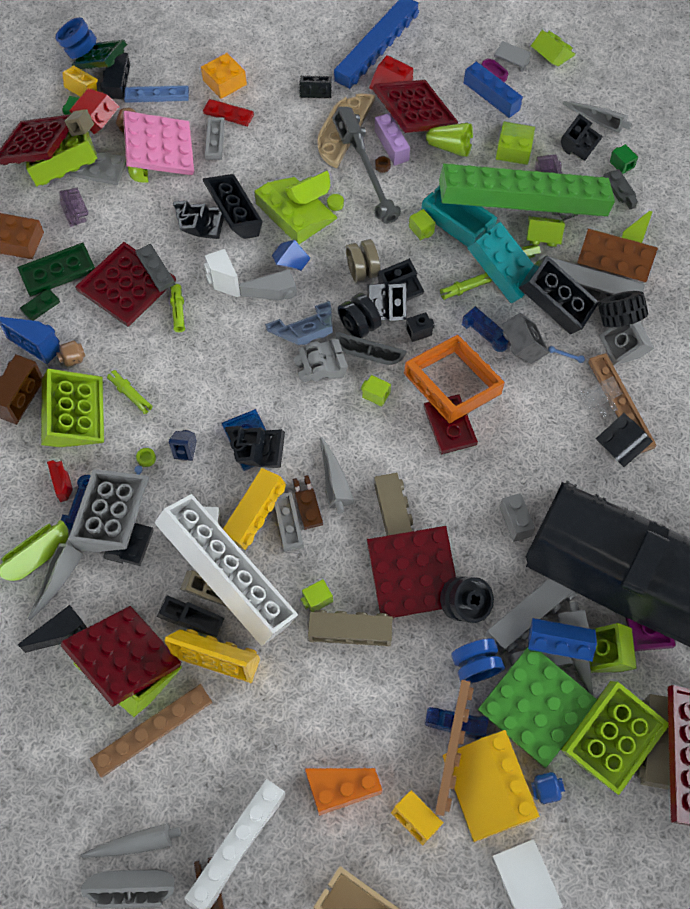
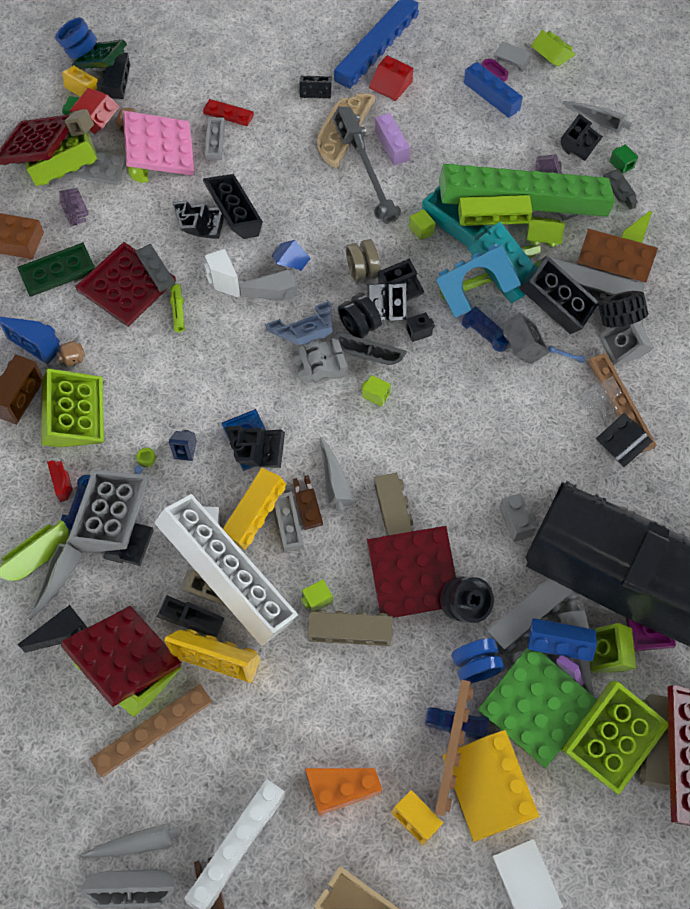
(40, 304): dark green plate -> none
(124, 386): lime pin -> none
(156, 94): medium blue tile -> none
(223, 75): light orange brick -> none
(295, 219): lime slope -> none
(309, 188): lime brick -> none
(335, 202): lime tile -> none
(382, 164): reddish brown tile -> none
(414, 105): dark red plate -> none
(435, 396): orange window -> none
(450, 436): dark red plate -> none
(452, 138): lime cone -> none
(452, 281): none -> dark azure arch
(495, 210): none -> lime brick
(515, 143): lime slope -> none
(547, 788): blue head -> none
(570, 668): none -> medium lavender tile

